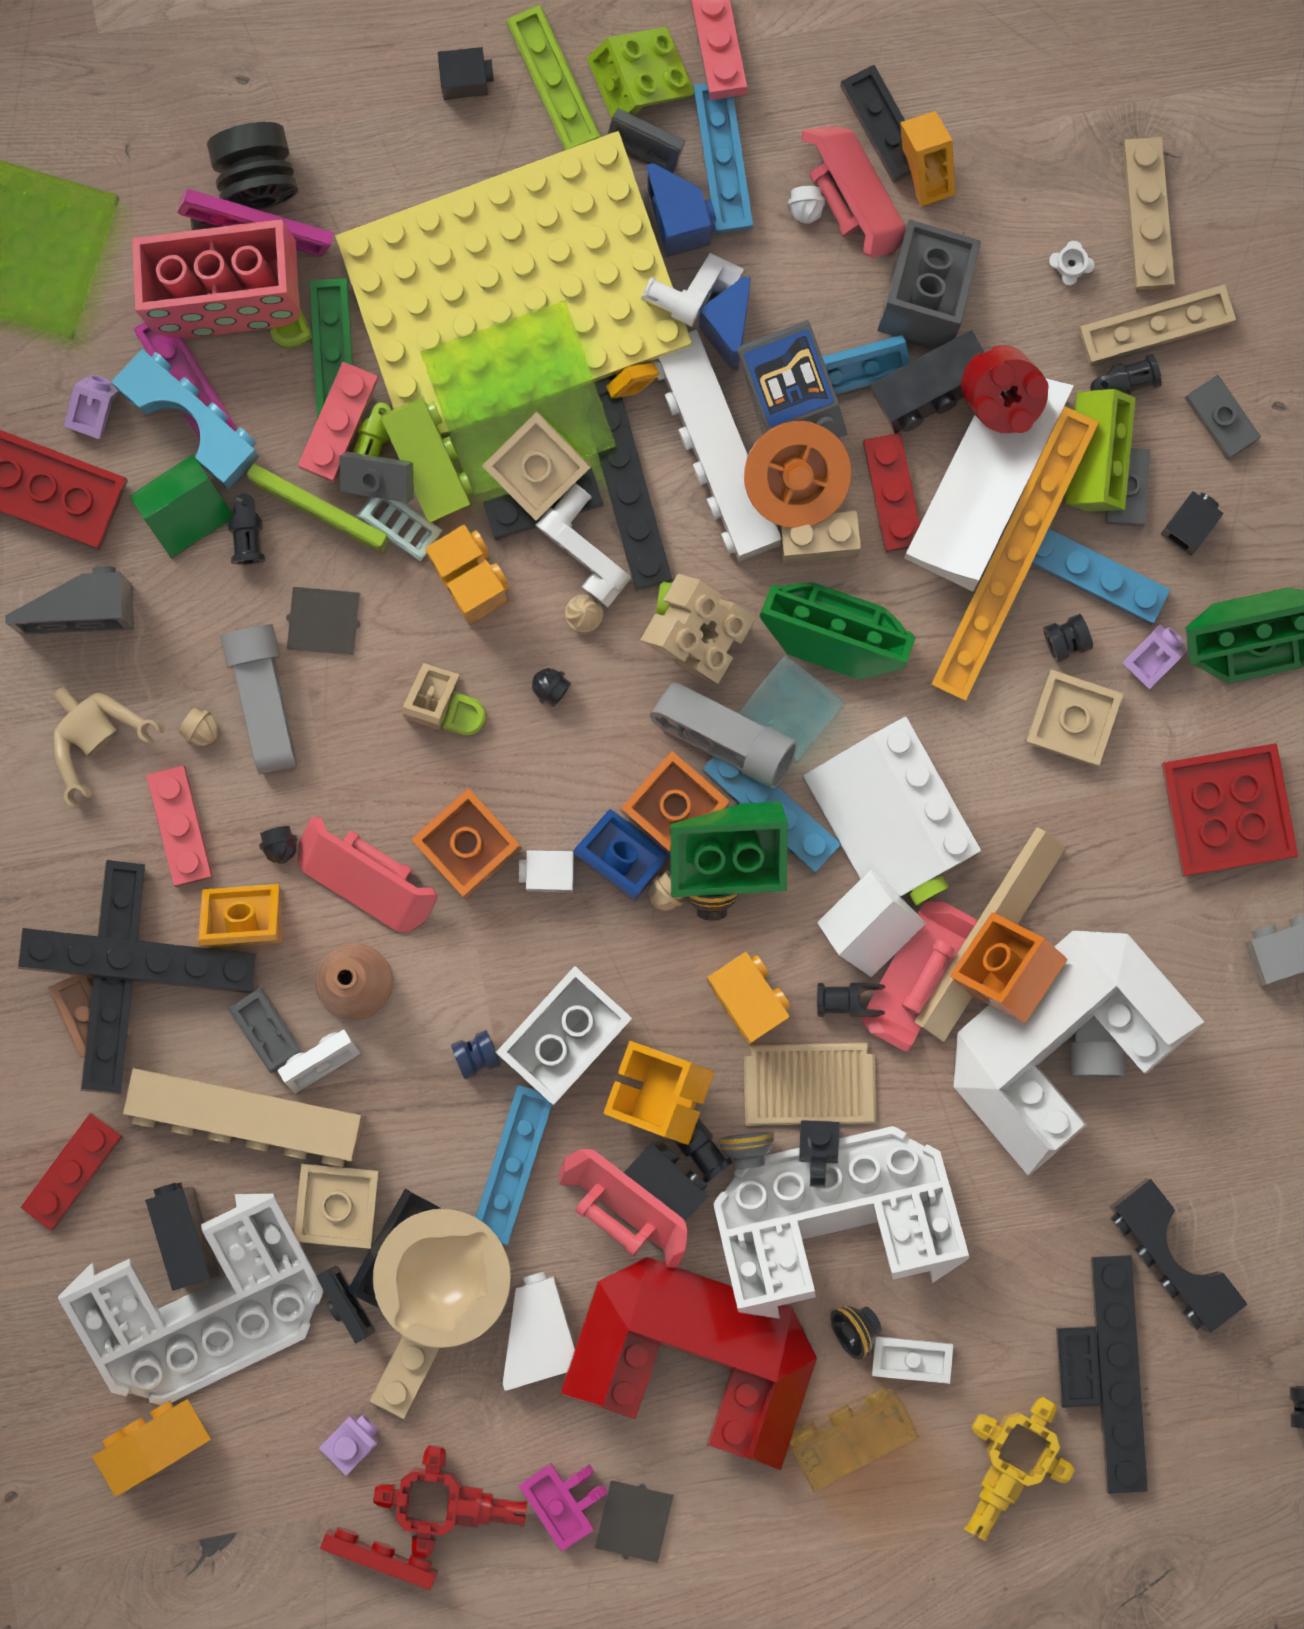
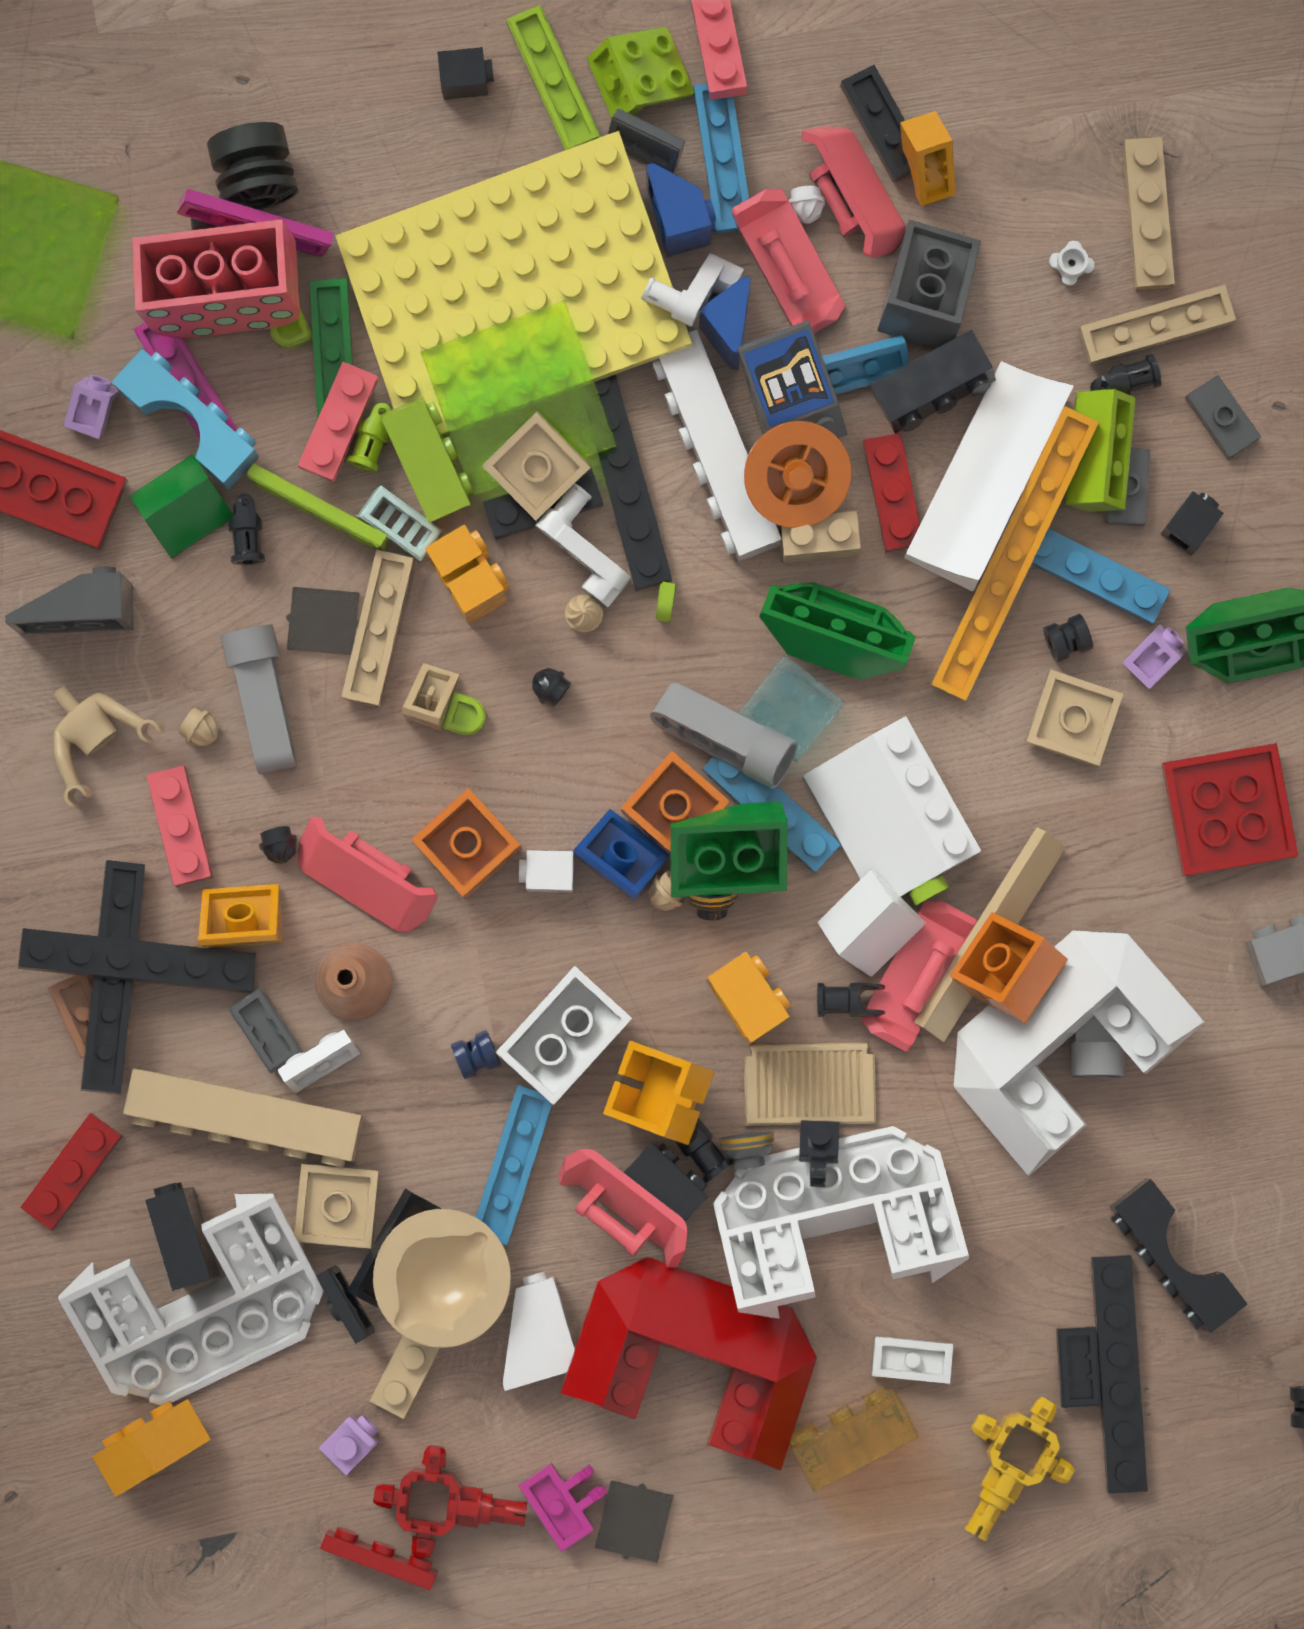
(376, 477): dark grey plate -> none
(377, 628): none -> tan plate
(632, 380): light orange tile -> none
(698, 628): tan brick -> none
(788, 259): none -> coral piece
(855, 1329): black piece -> none
(1005, 389): red brick -> none

